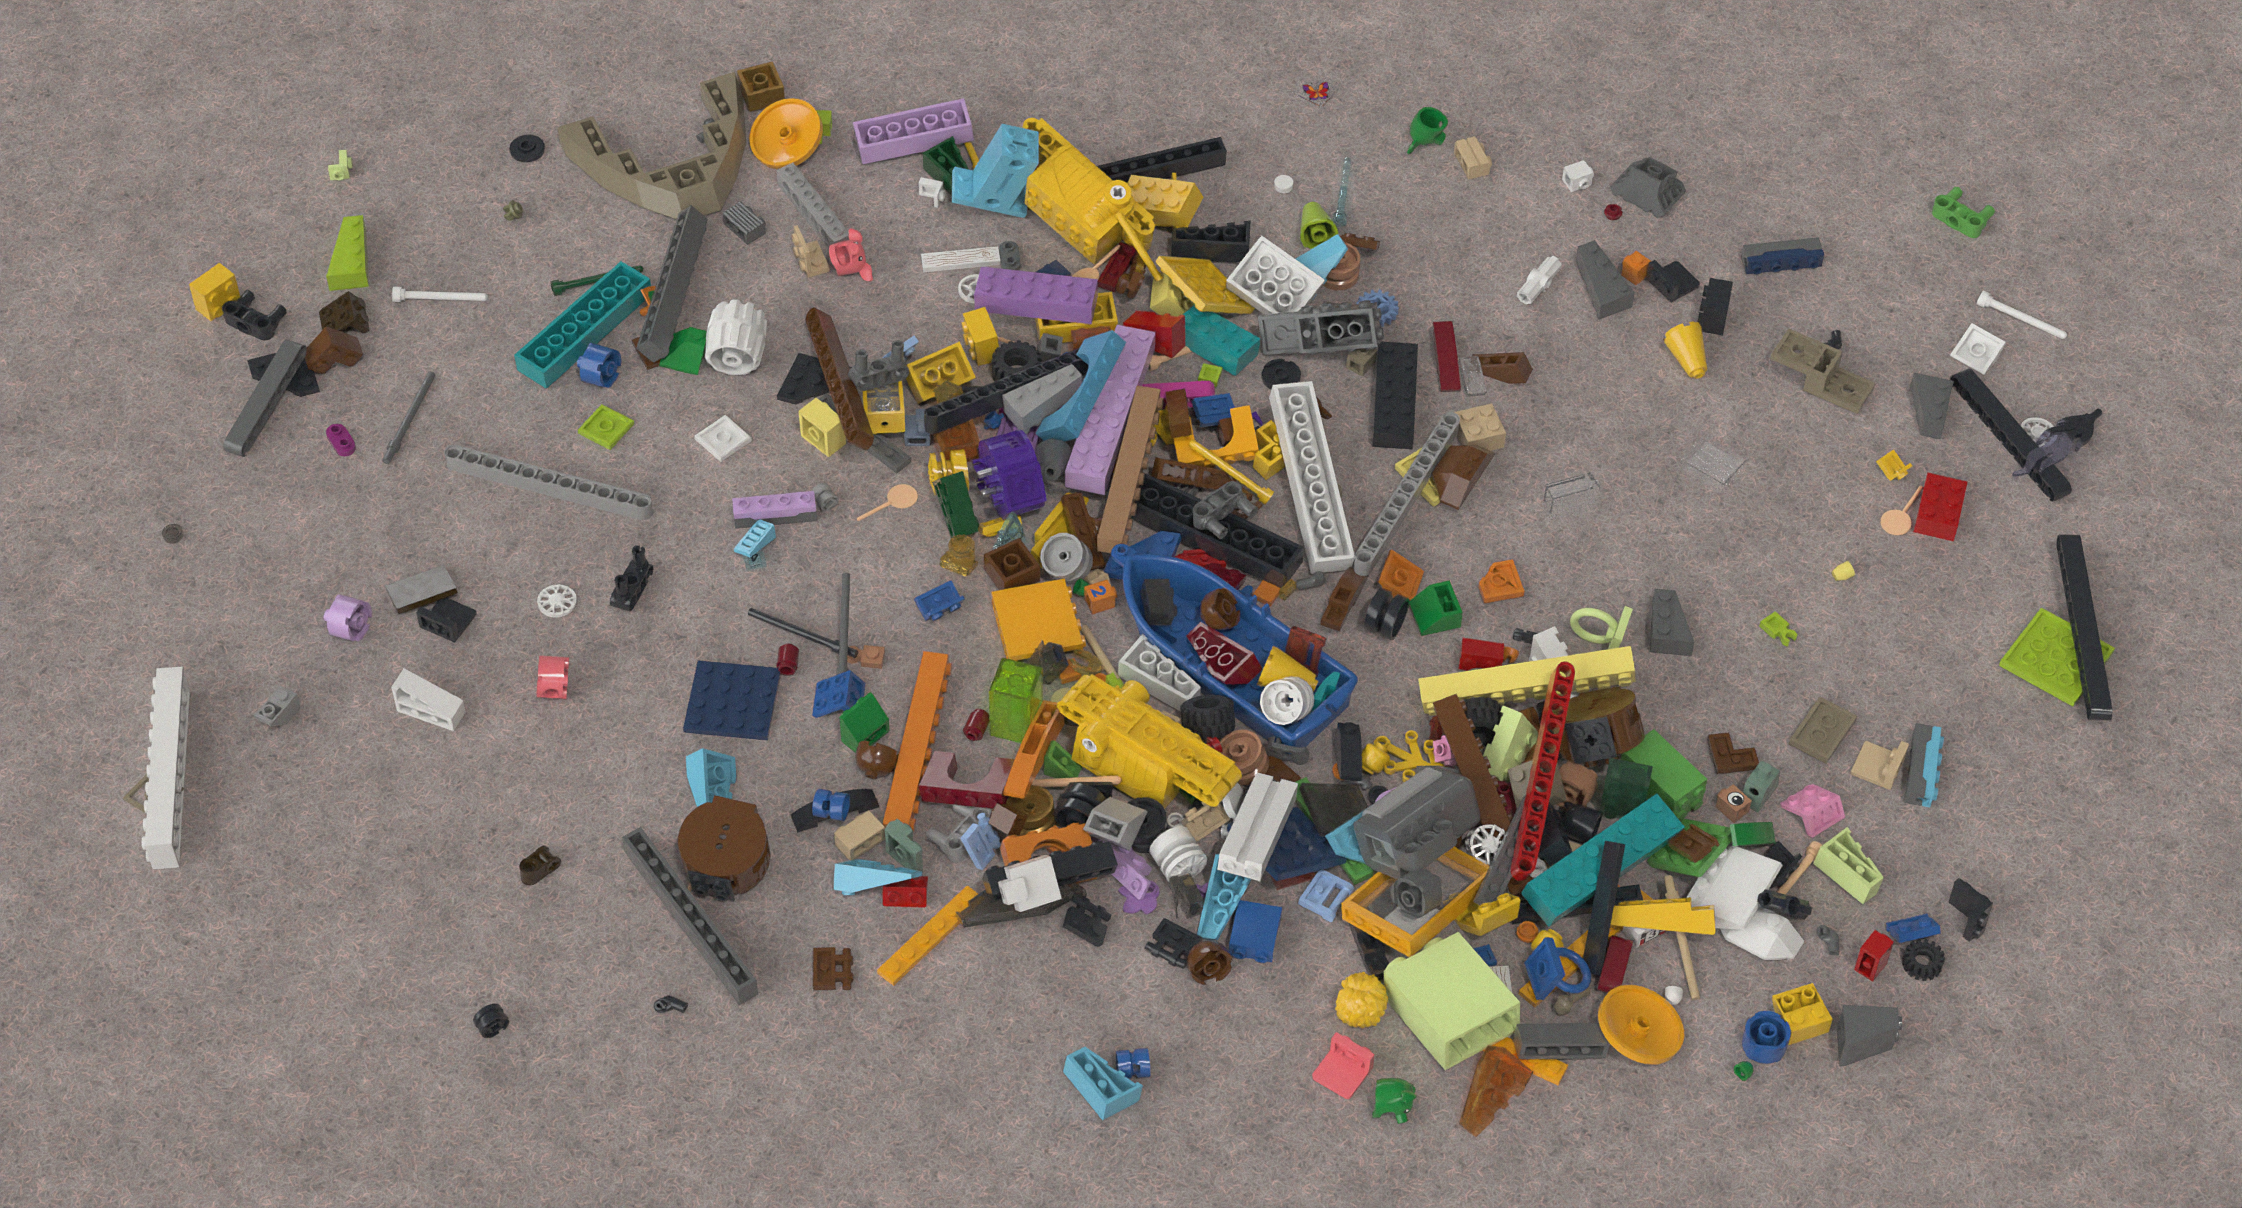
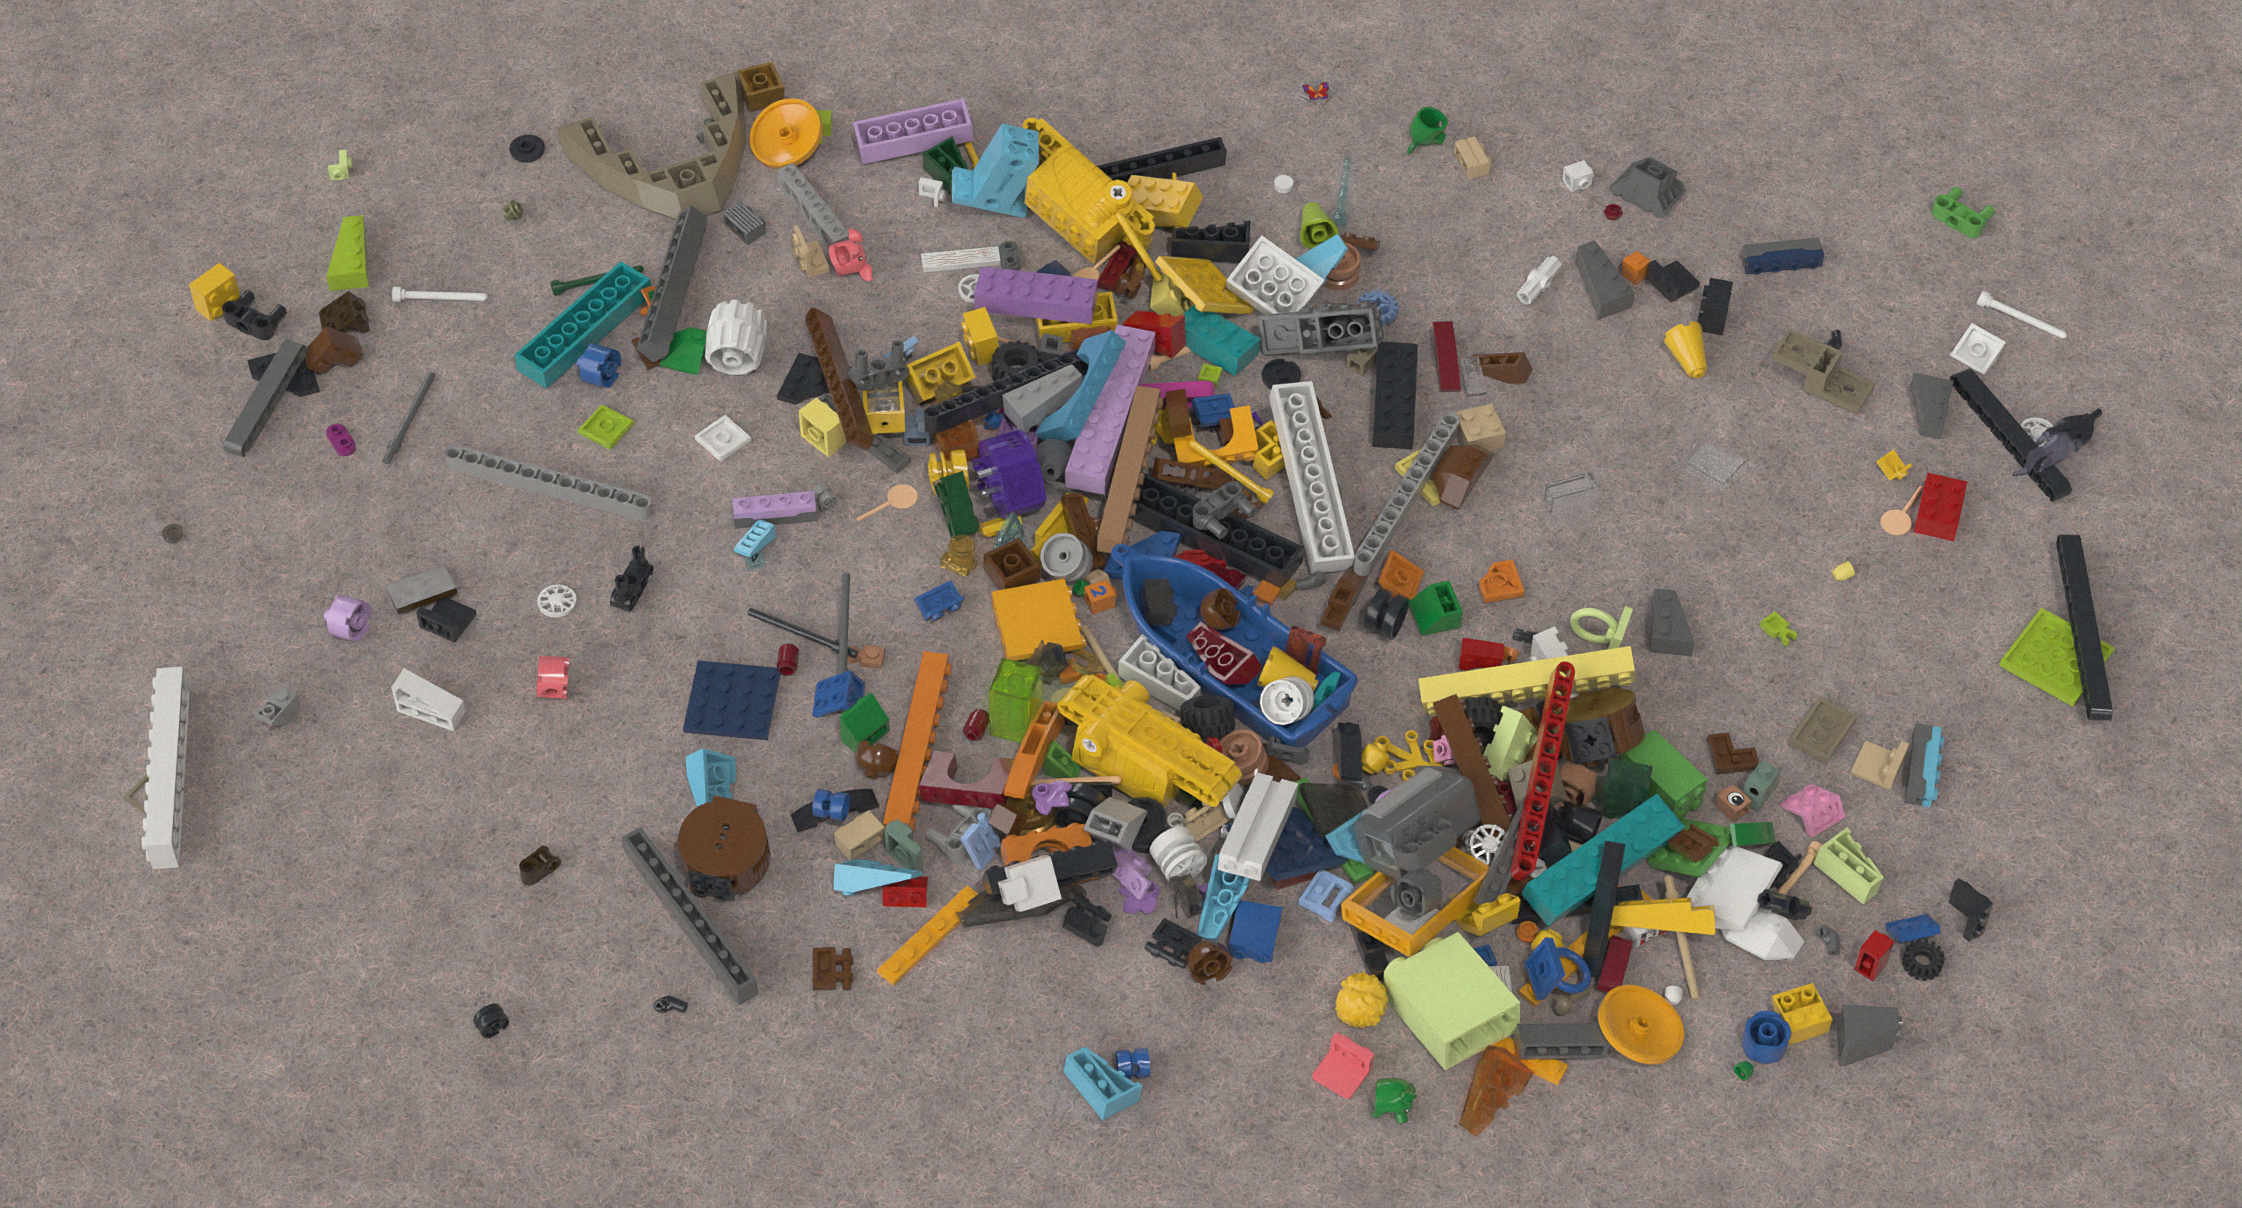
(1051, 795): none -> medium lavender plate

